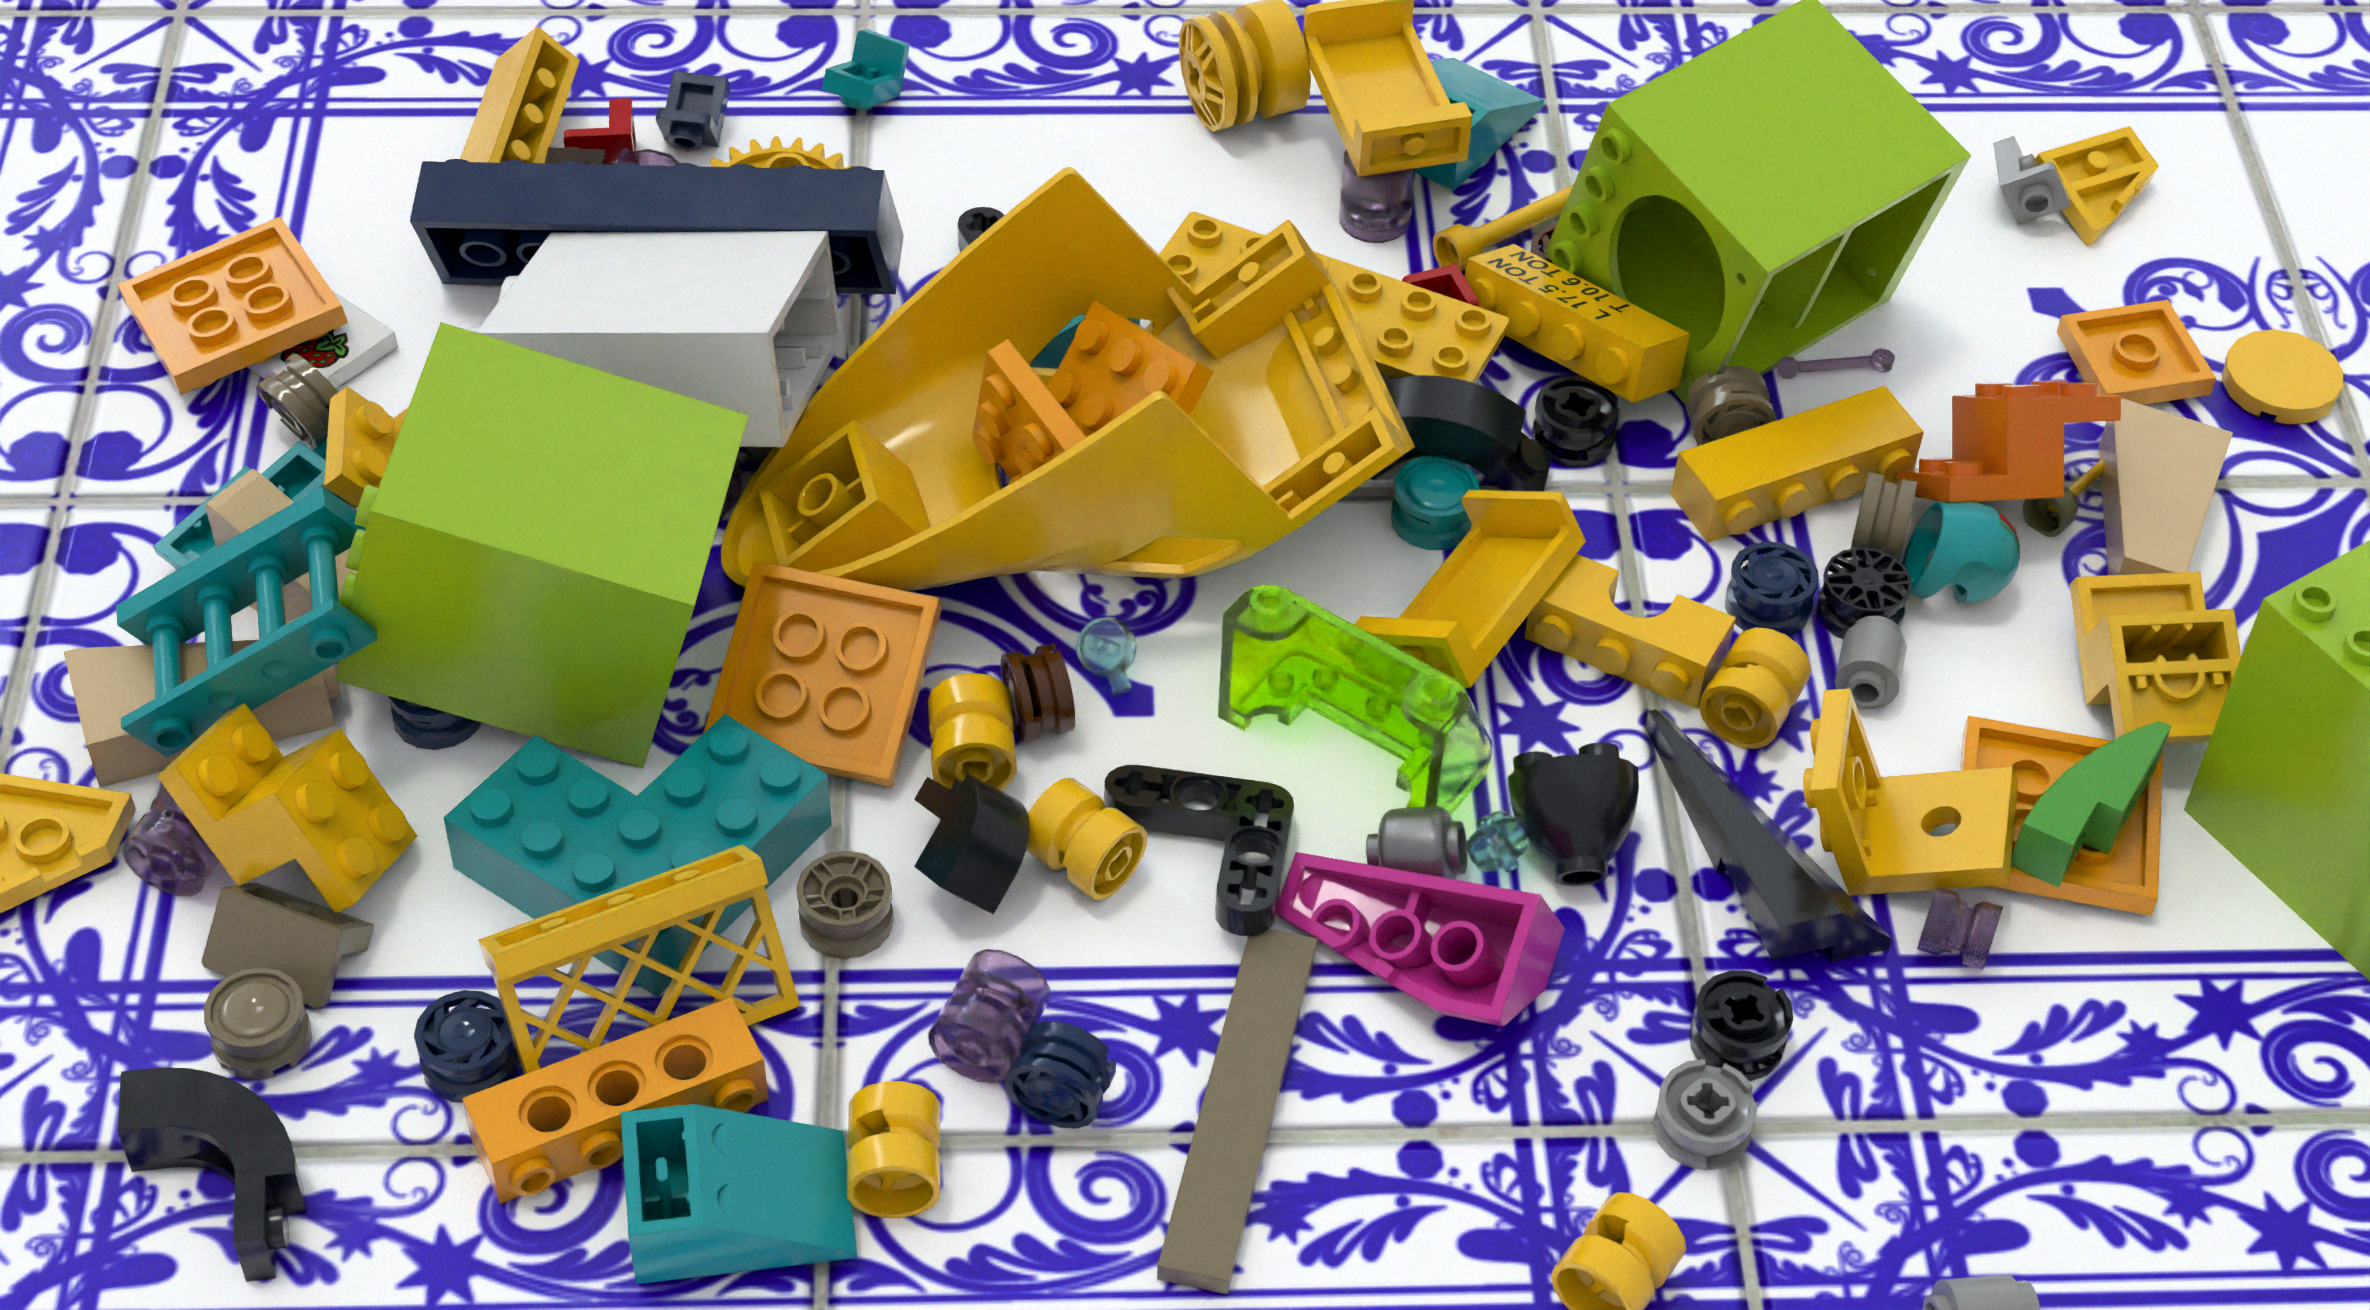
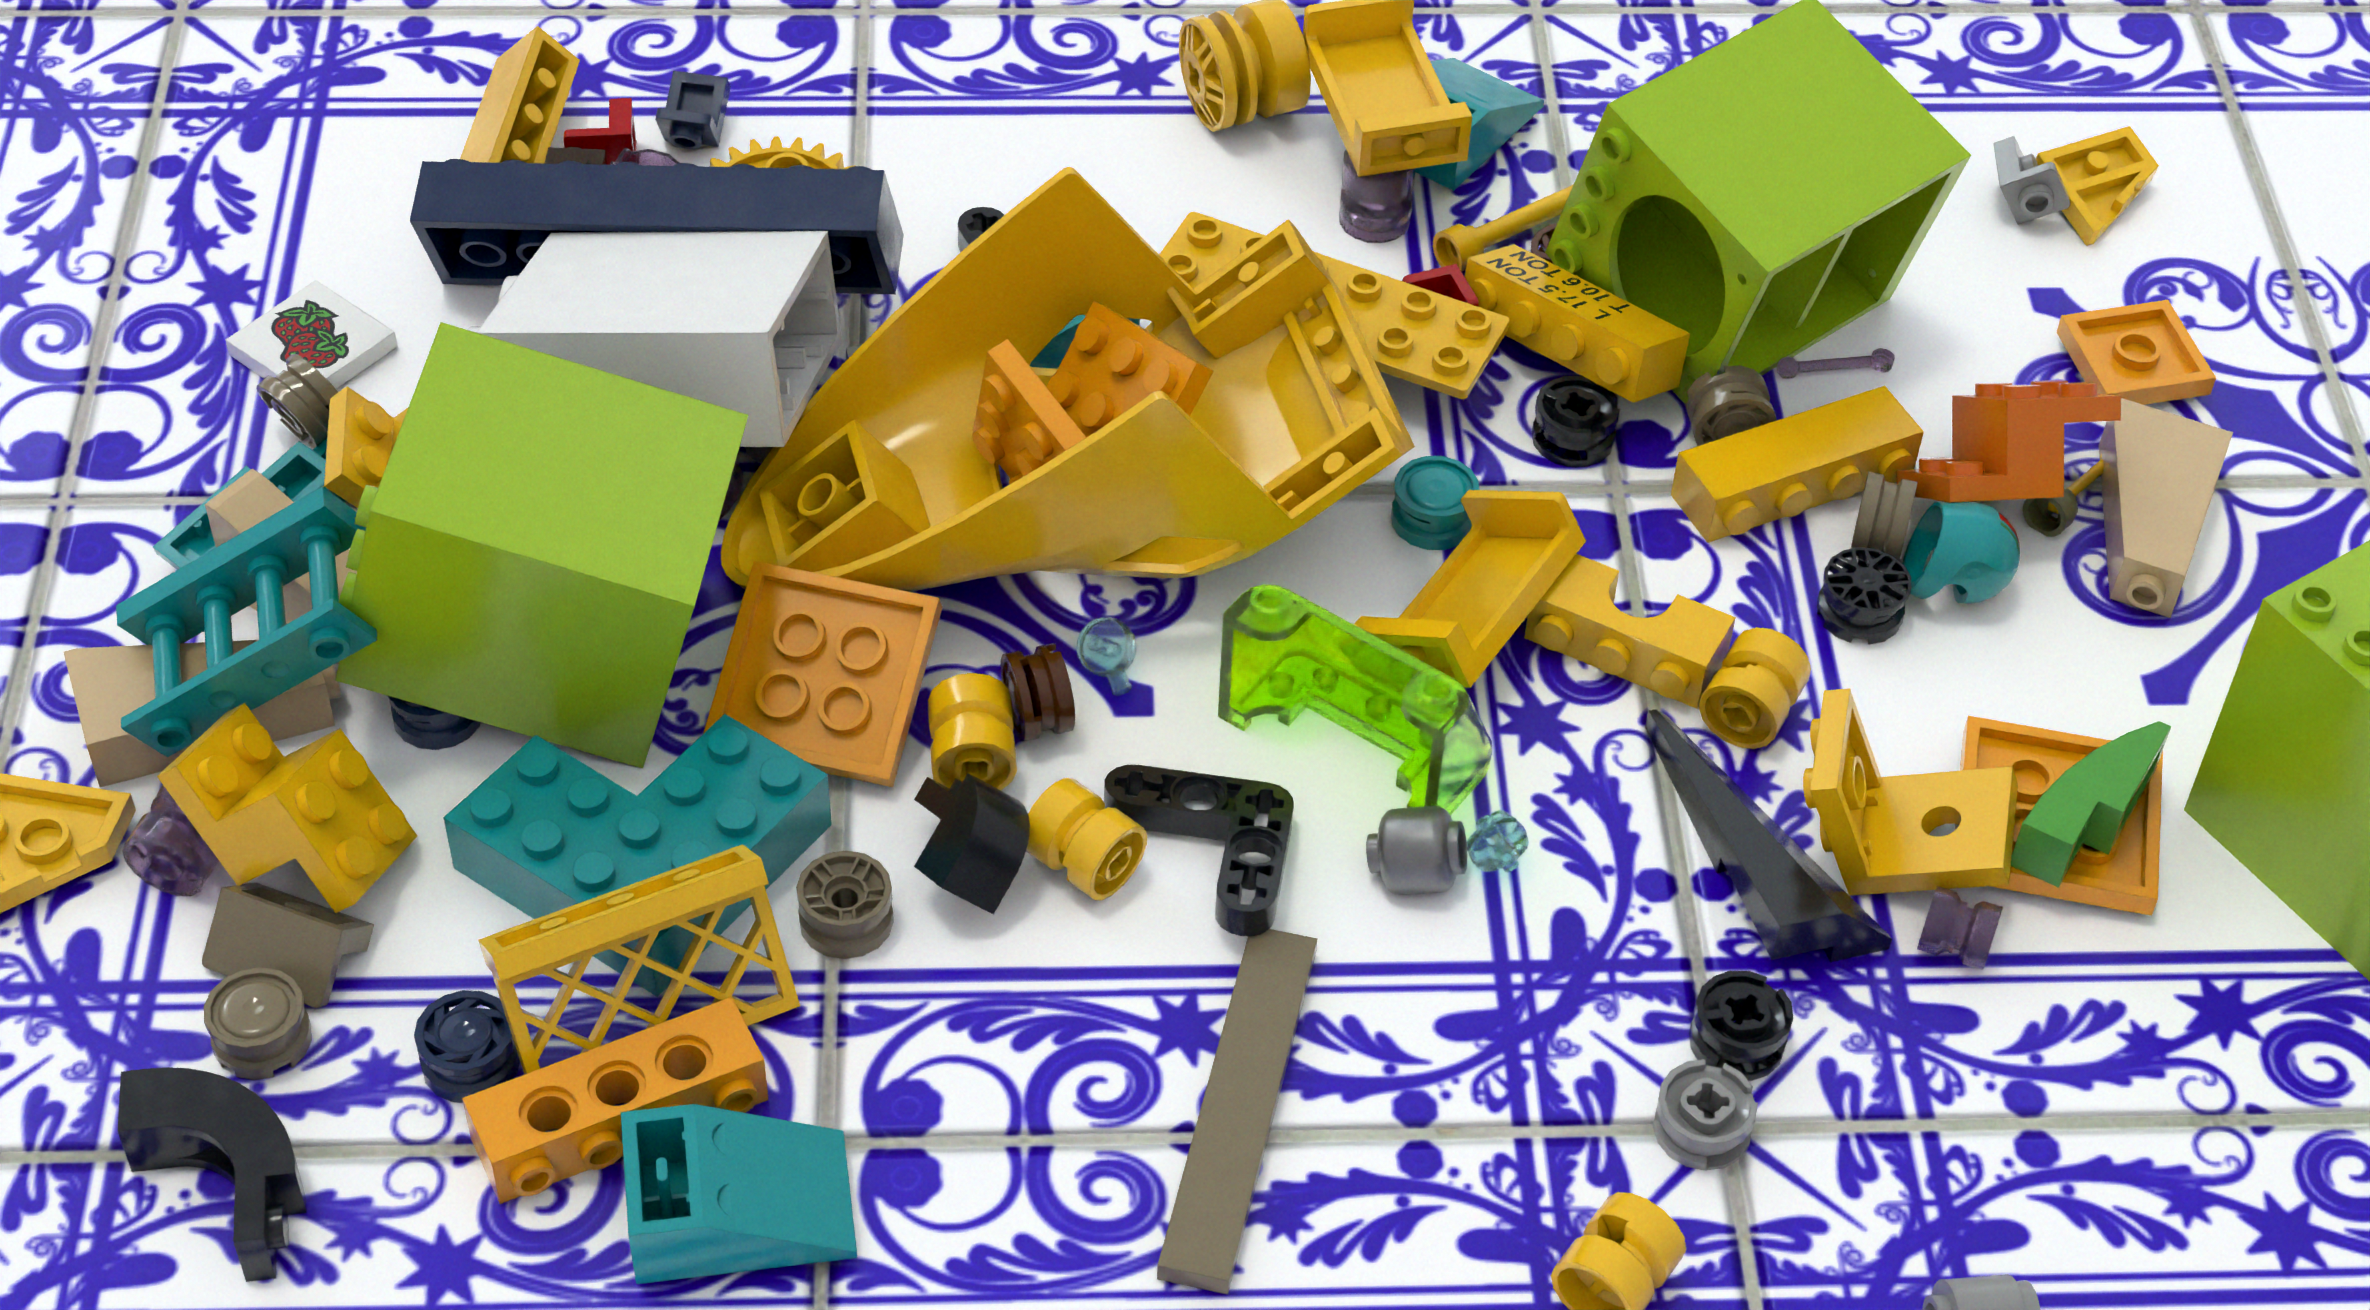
(232, 305): light orange plate -> none
(872, 74): teal bracket -> none
(893, 1149): yellow wheel -> none
(989, 1015): clear purple wheel -> none
(1060, 1074): dark blue wheel -> none
(1436, 938): dark pink wedge -> none
(1471, 426): black arch -> none
(1575, 808): black piece -> none
(1772, 589): dark blue wheel -> none
(1872, 661): light grey brick -> none
(2155, 651): yellow bracket -> none
(2282, 376): yellow tile -> none

